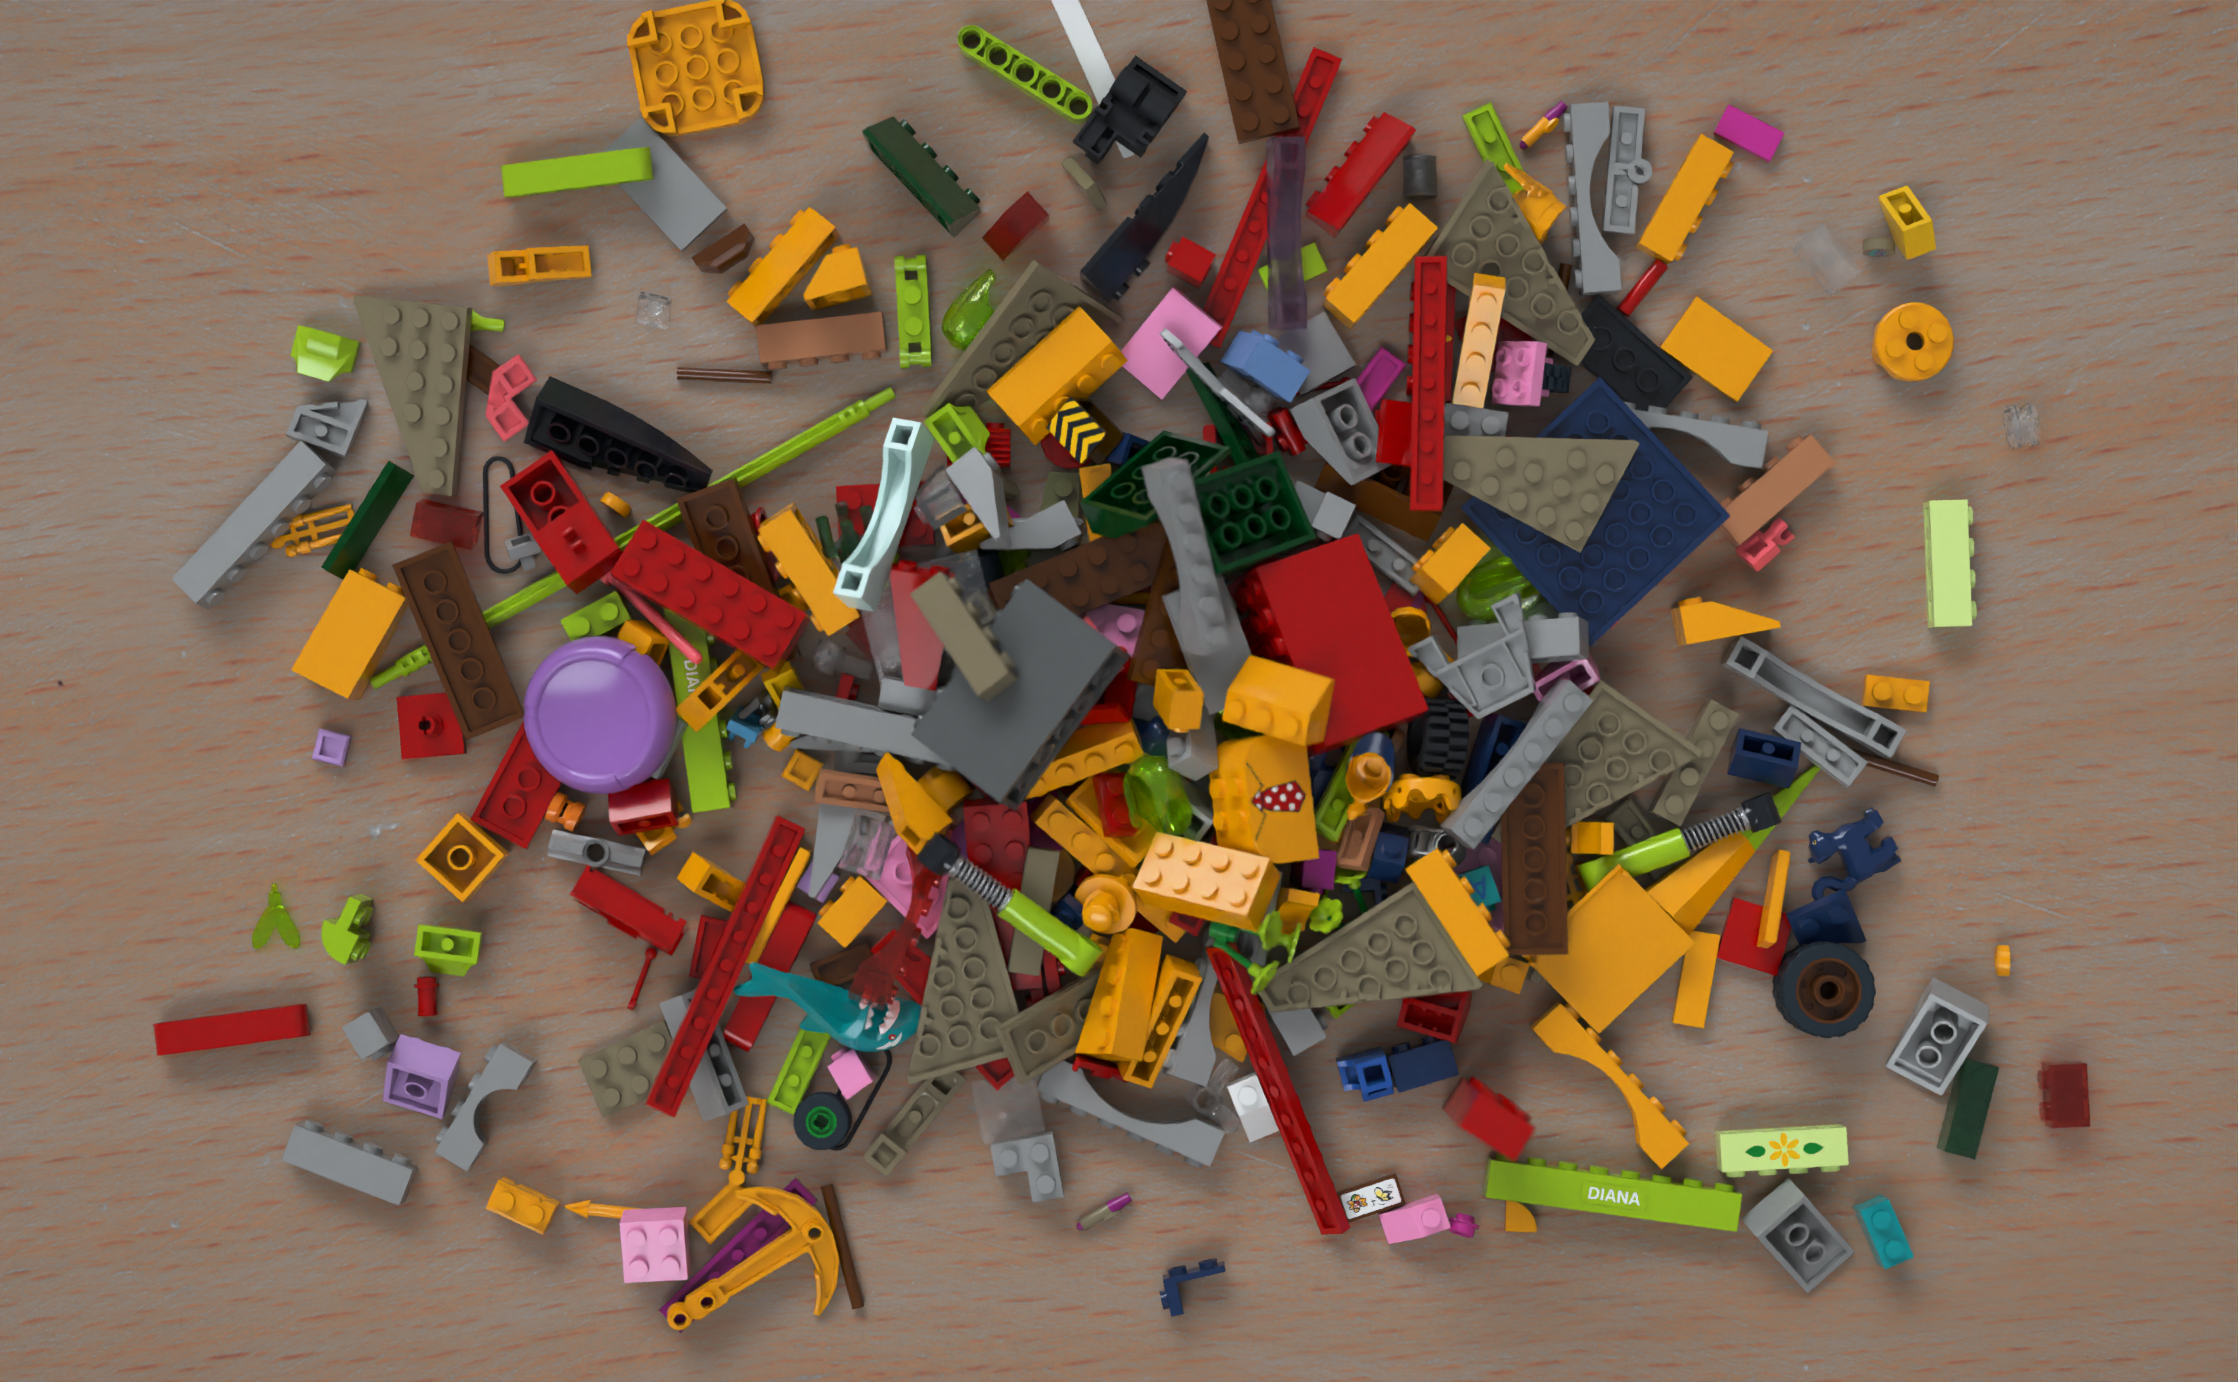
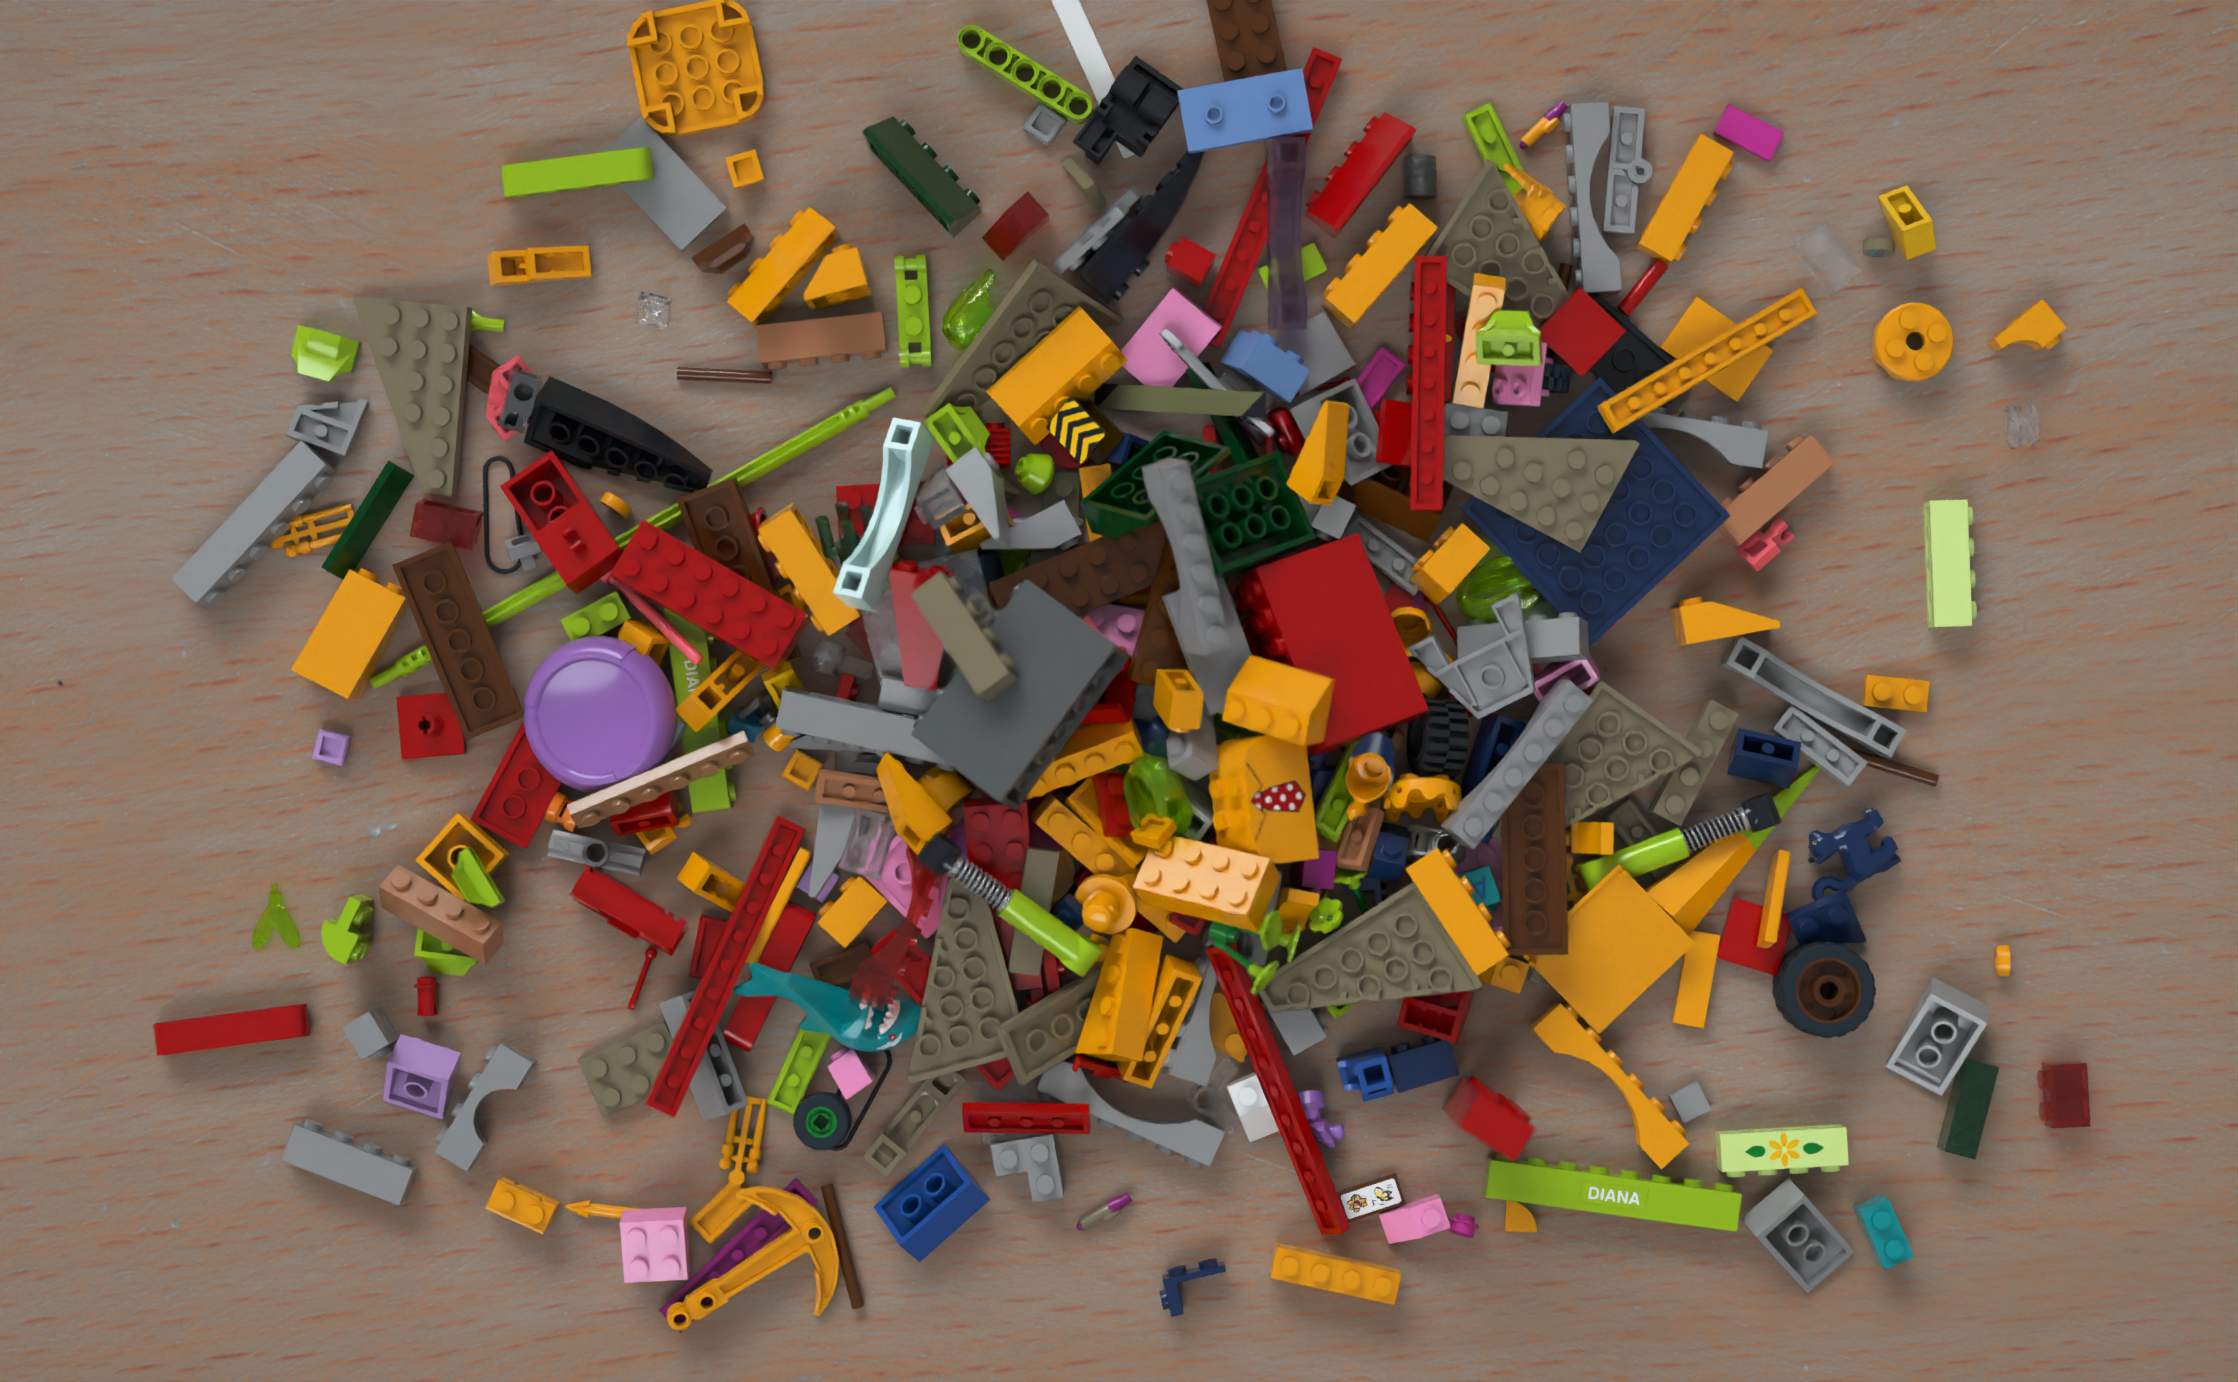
(441, 914): none -> nougat brick
(475, 880): none -> lime slope
(519, 400): none -> dark grey leg
(662, 779): none -> medium nougat plate
(745, 169): none -> light orange plate
(931, 1203): none -> blue slope
(1026, 1118): none -> red plate
(1035, 472): none -> lime cone
(1044, 124): none -> light grey tile
(1096, 233): none -> light grey wing
(1154, 831): none -> light orange tile
(1181, 400): none -> olive sticker
(1245, 111): none -> medium blue plate
(1323, 457): none -> light orange slope
(1323, 1130): none -> medium lavender arm
(1335, 1273): none -> light orange brick
(1509, 340): none -> lime slope
(1581, 331): none -> red tile
(1689, 1102): none -> light grey tile
(1706, 360): none -> light orange tile
(2034, 327): none -> light orange arch

